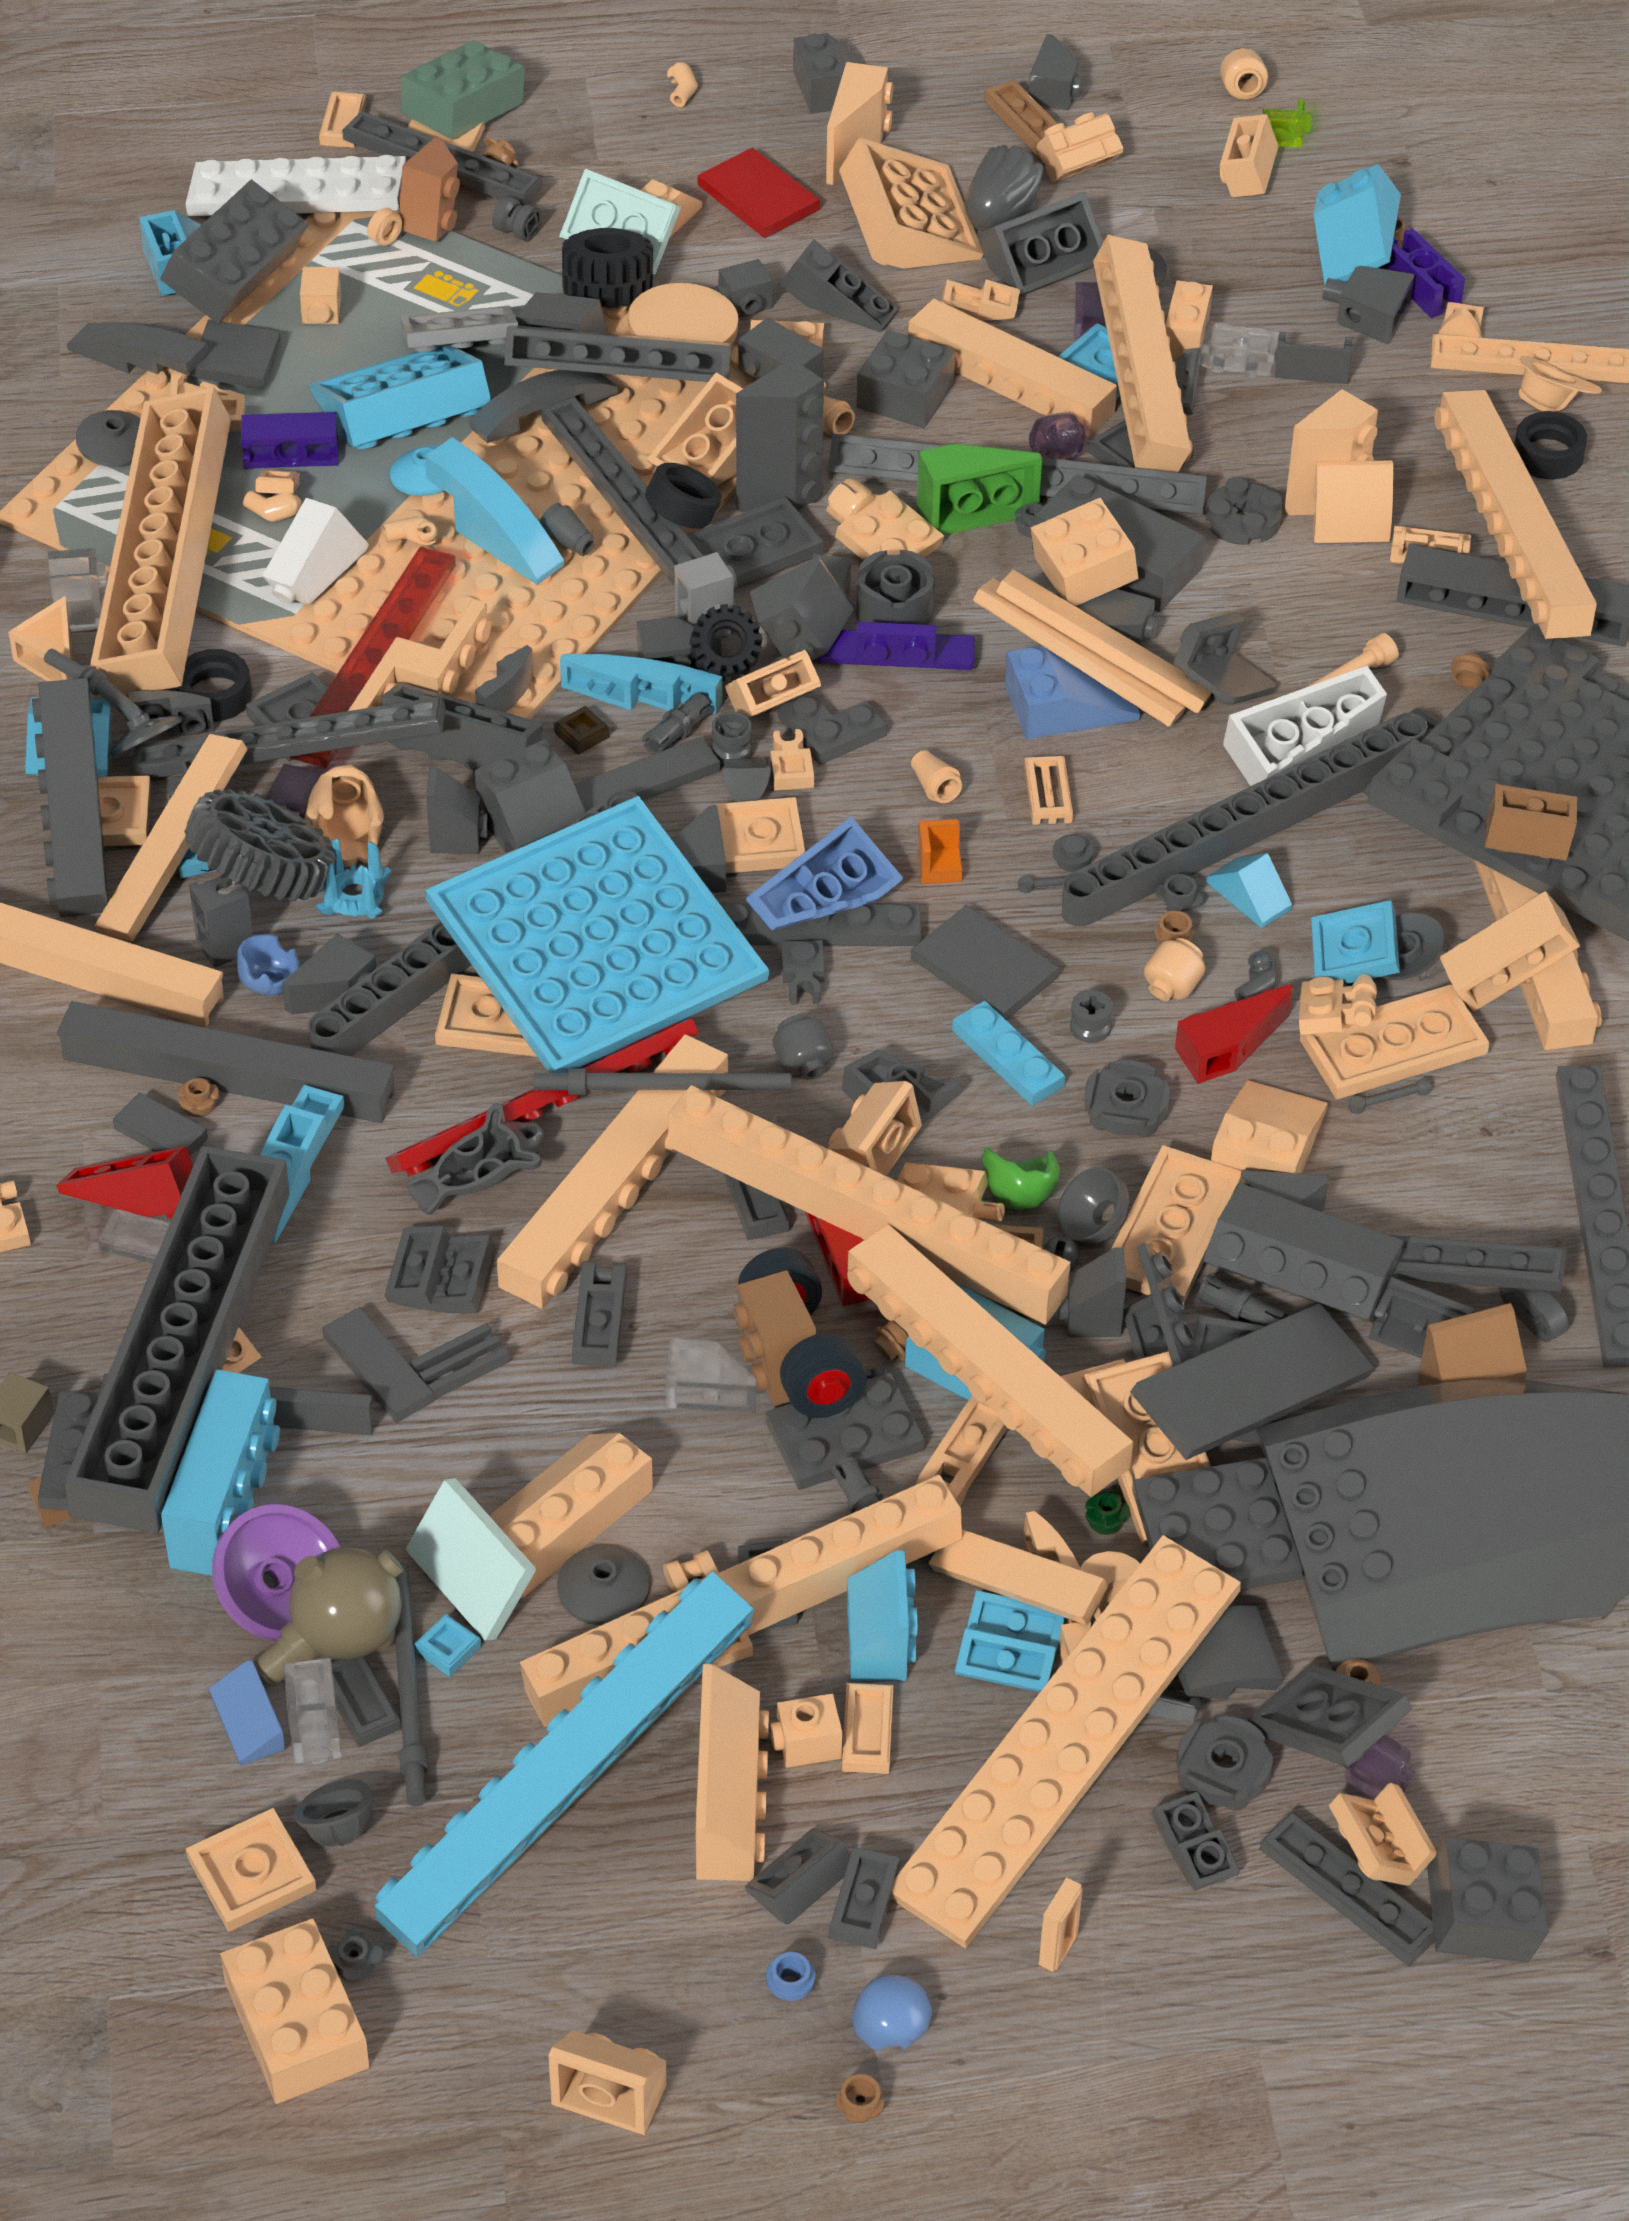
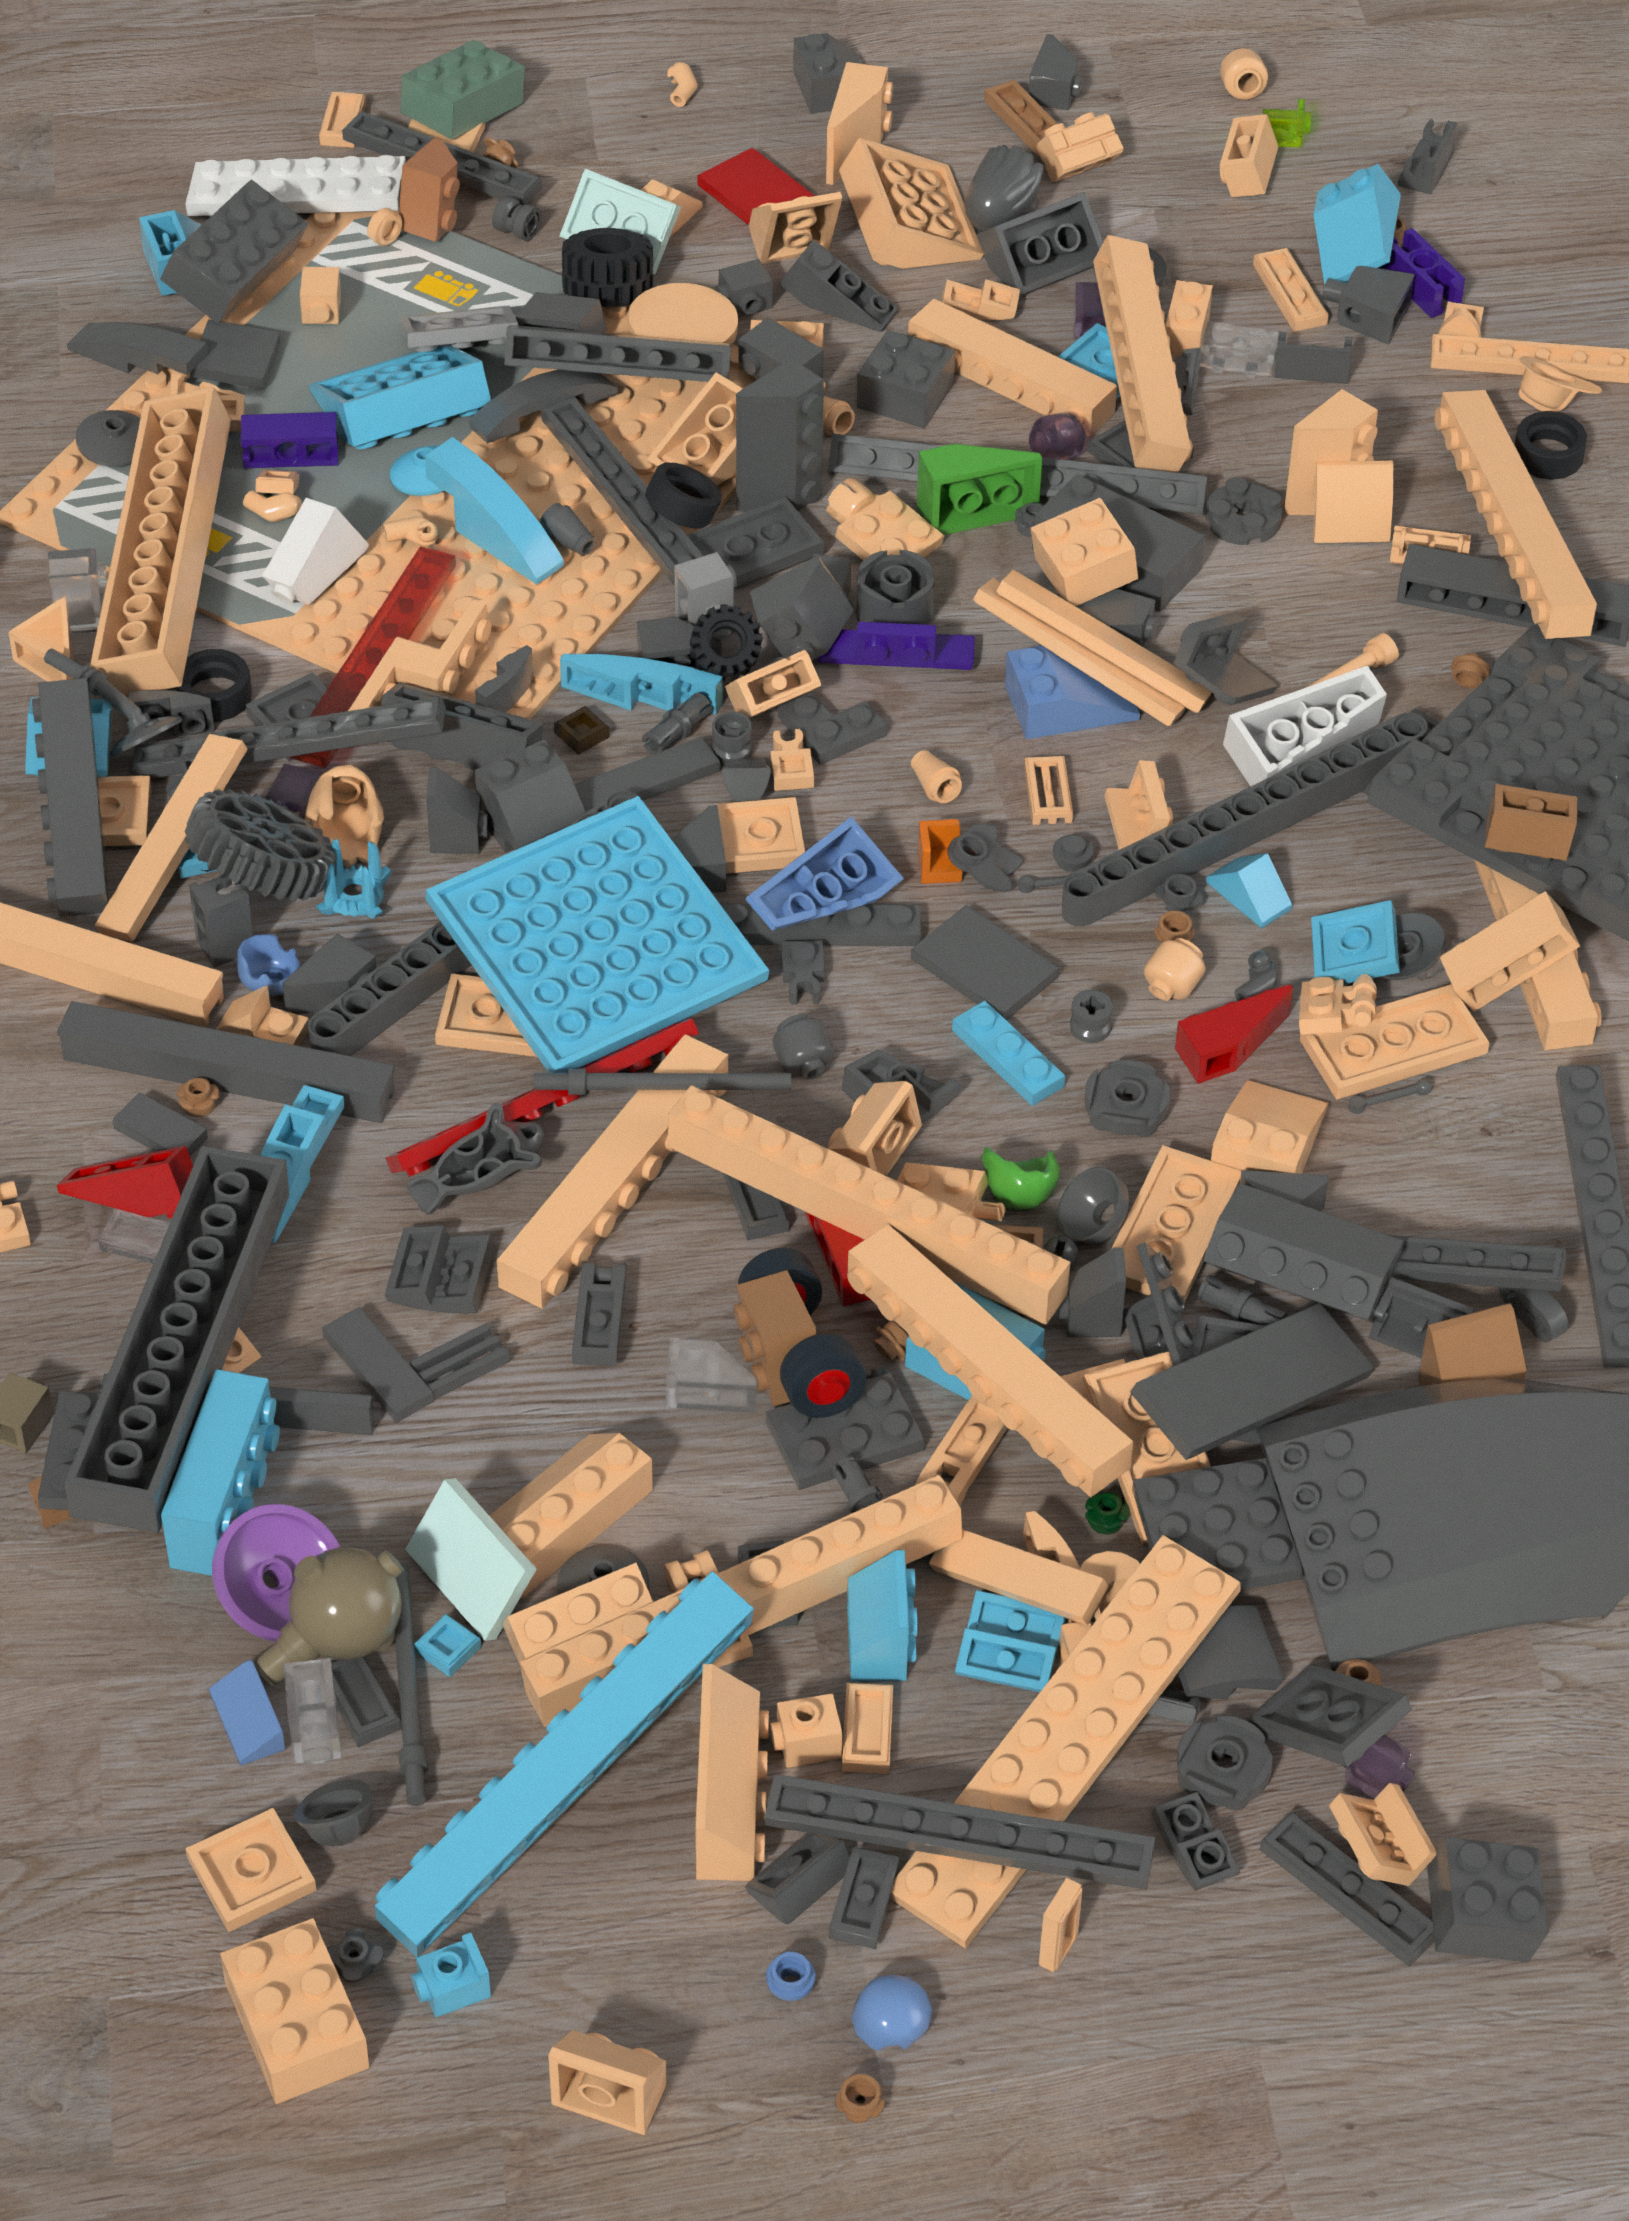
(255, 1018): none -> light nougat slope
(452, 1977): none -> medium azure brick
(576, 1611): none -> light nougat brick
(789, 227): none -> light nougat slope
(960, 1831): none -> dark grey plate
(983, 857): none -> dark grey plate
(1140, 808): none -> light nougat bracket
(1290, 289): none -> light nougat tile
(1429, 159): none -> dark grey hinge

